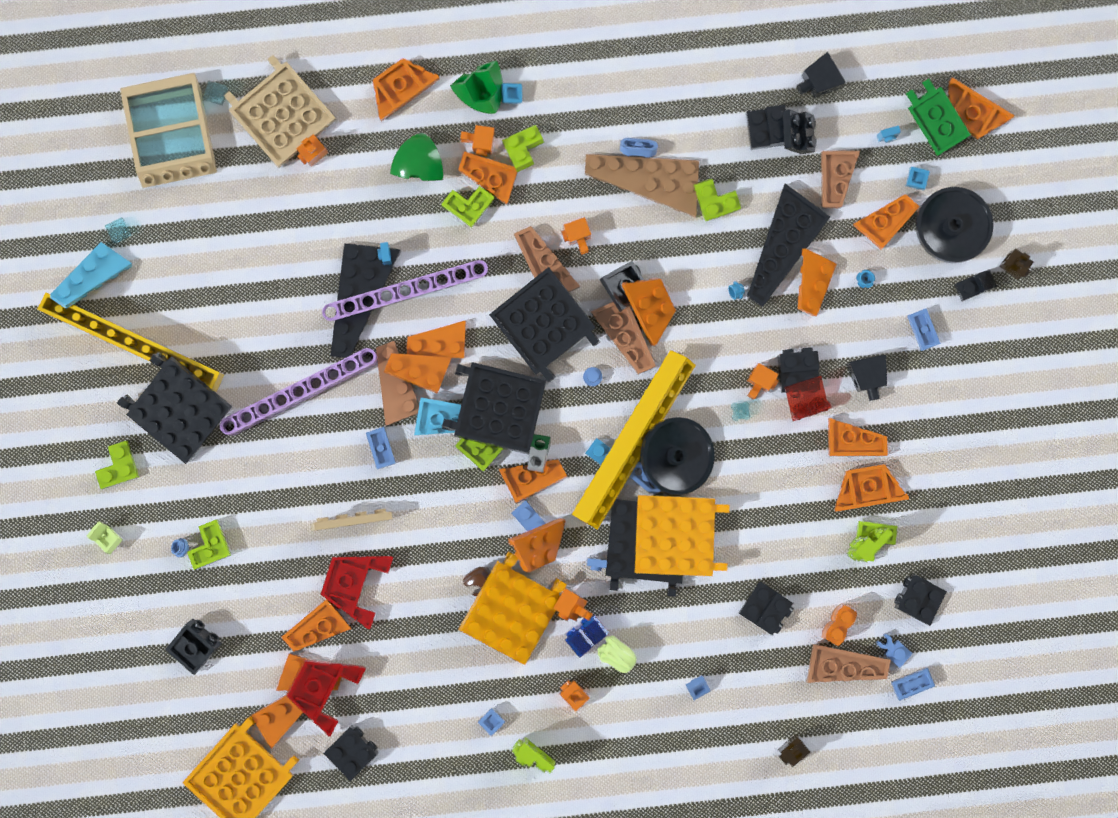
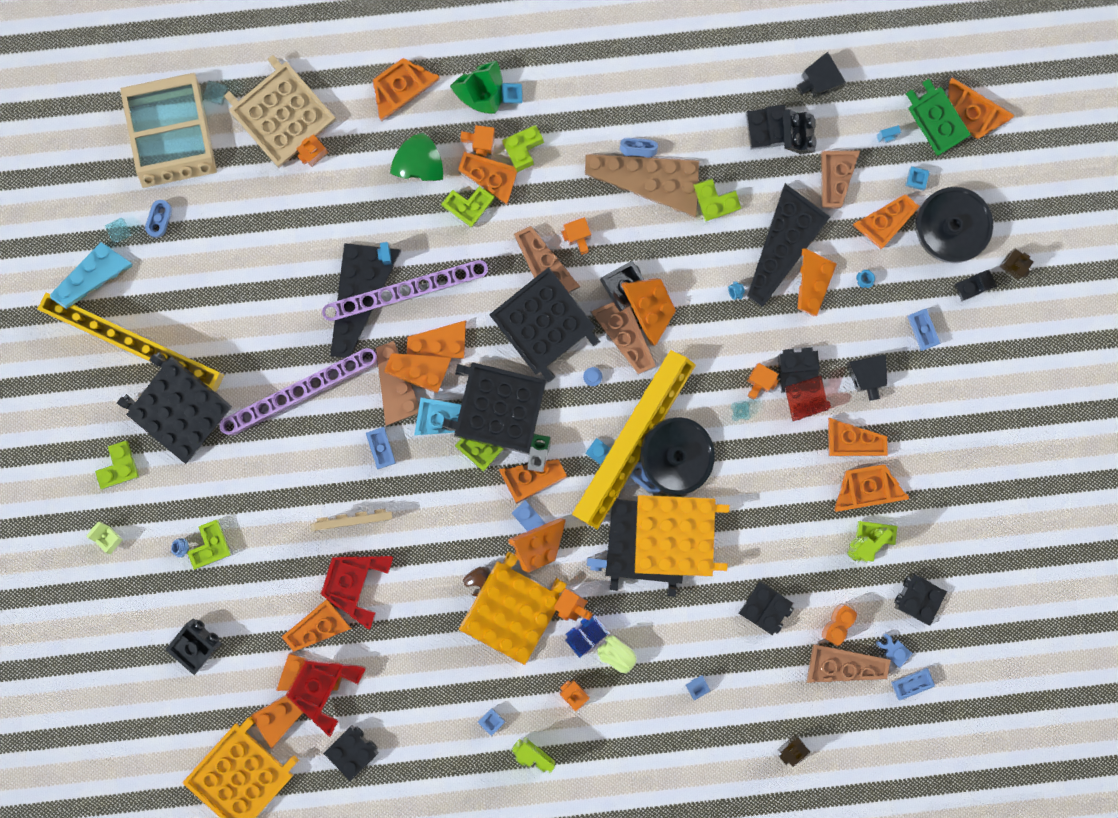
(155, 218): none -> medium blue plate

